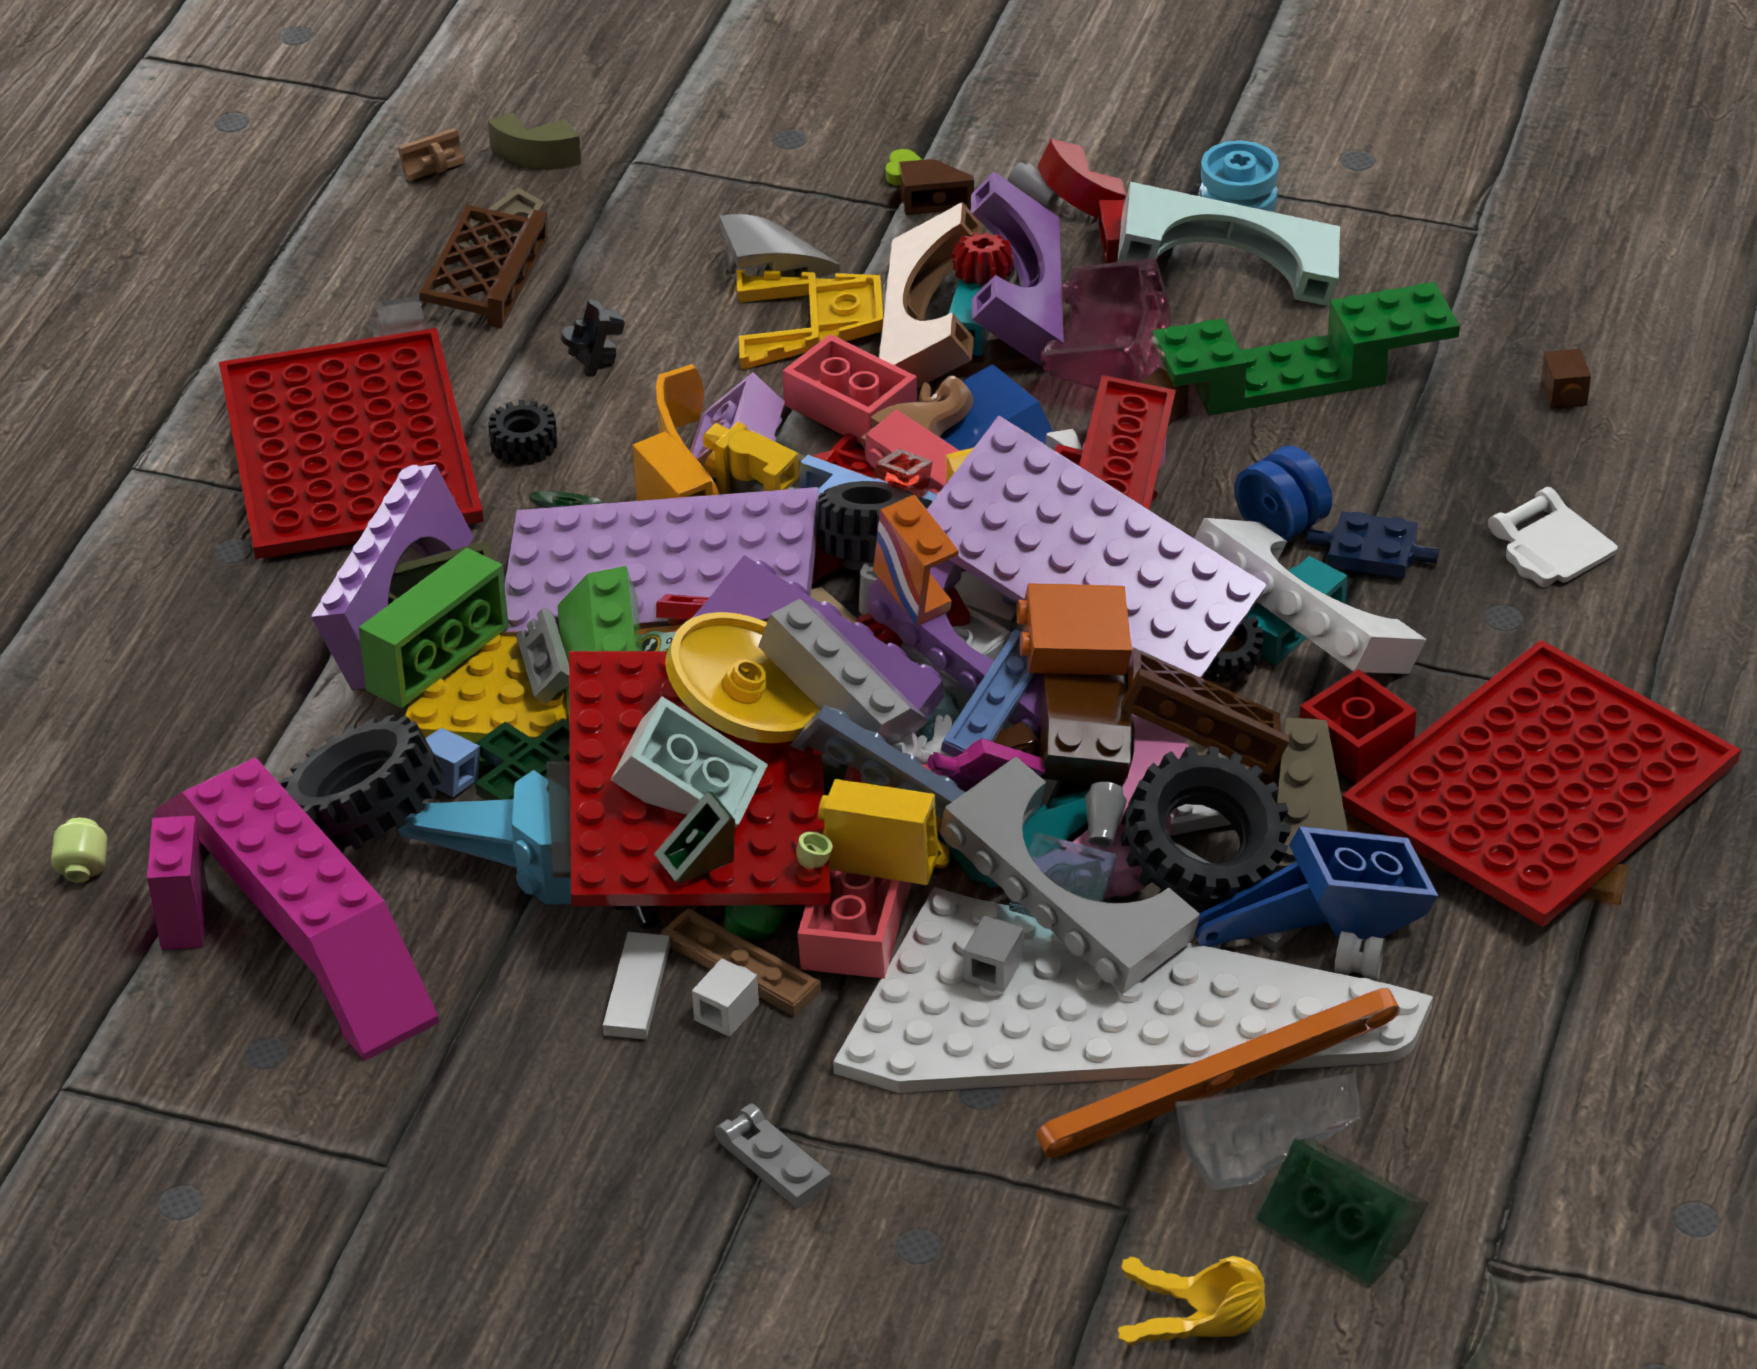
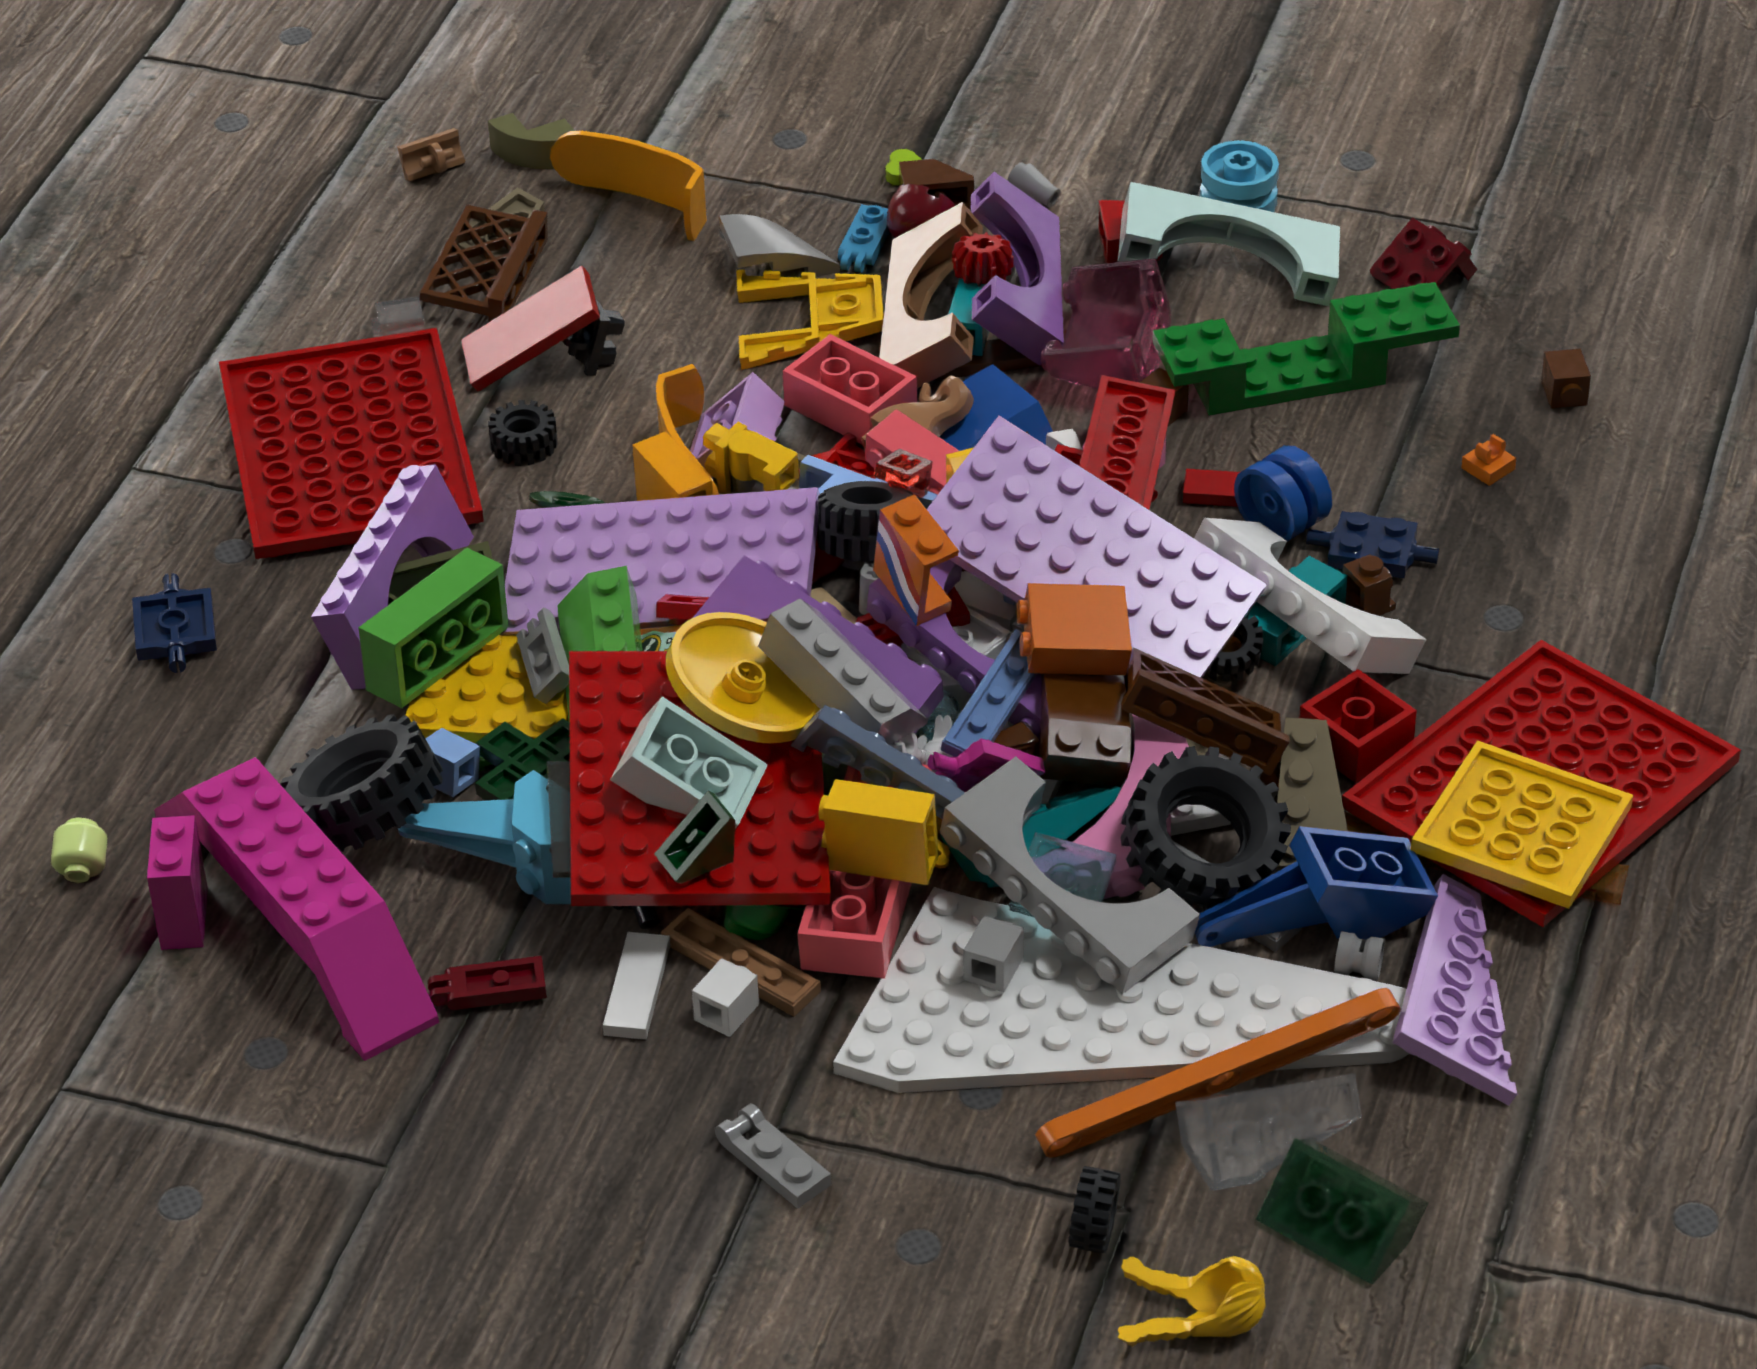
(174, 623): none -> dark blue plate
(489, 983): none -> dark red hinge
(530, 328): none -> tile
(633, 169): none -> light orange piece
(813, 850): yellowish green hinge -> none
(864, 238): none -> dark azure hinge
(912, 207): none -> dark red cylinder
(1068, 175): red brick -> none
(1094, 1209): none -> black tyre
(1104, 811): light grey cone -> none
(1209, 487): none -> red tile
(1369, 585): none -> reddish brown brick
(1421, 256): none -> dark red bracket
(1451, 1002): none -> lavender wing
(1489, 461): none -> orange tile
(1522, 824): none -> yellow plate
(1555, 545): white piece -> none

